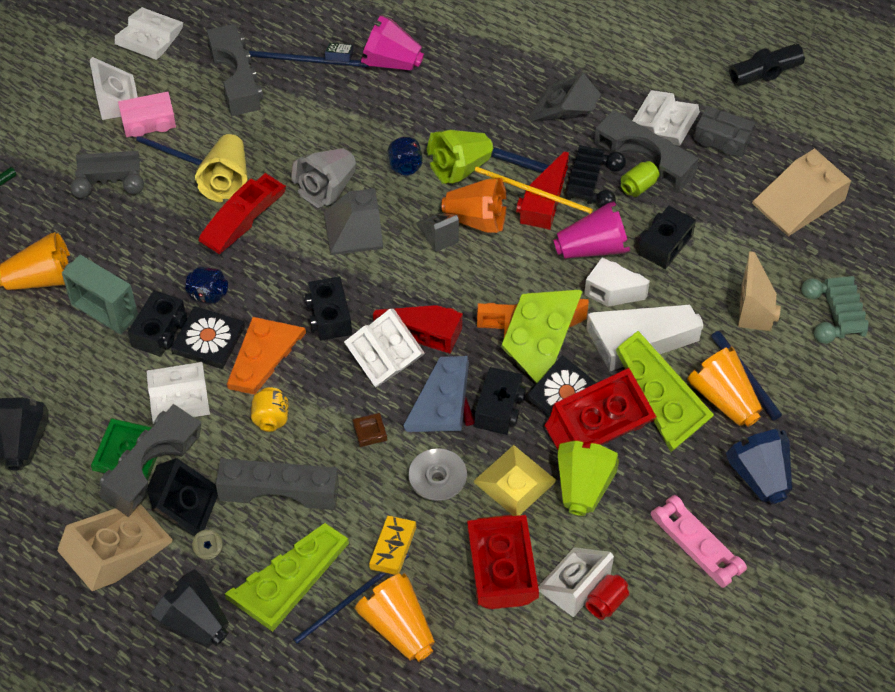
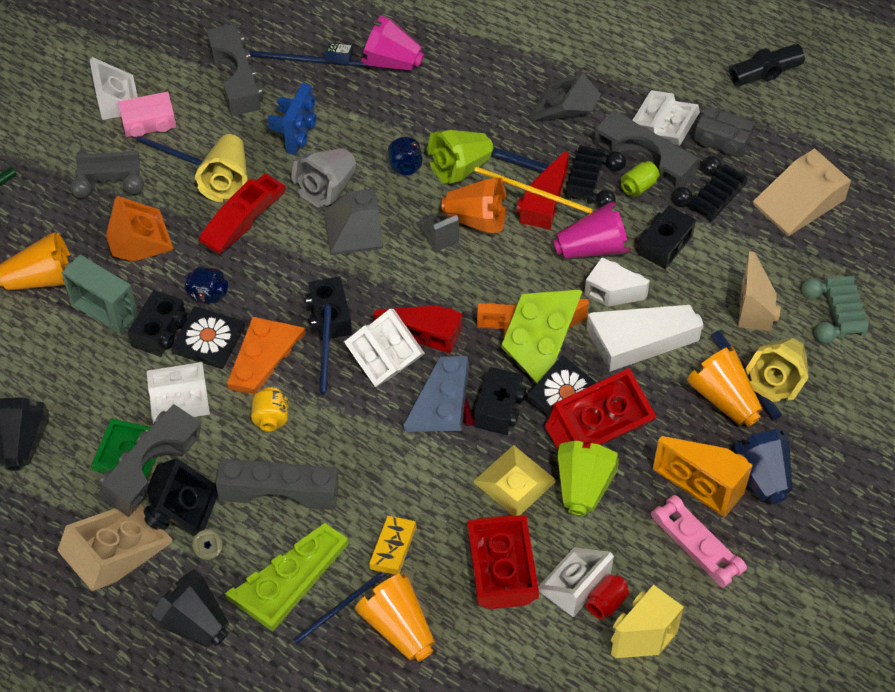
(136, 231): none -> orange slope
(148, 33): white slope -> none
(155, 519): none -> black plate
(297, 120): none -> blue plate
(325, 349): none -> dark blue axle
(369, 430): reddish brown tile -> none
(434, 464): light grey dish -> none
(647, 626): none -> light yellow slope
(672, 400): lime wing -> none
(704, 471): none -> light orange slope
(715, 194): none -> black gear
(779, 369): none -> light yellow cone

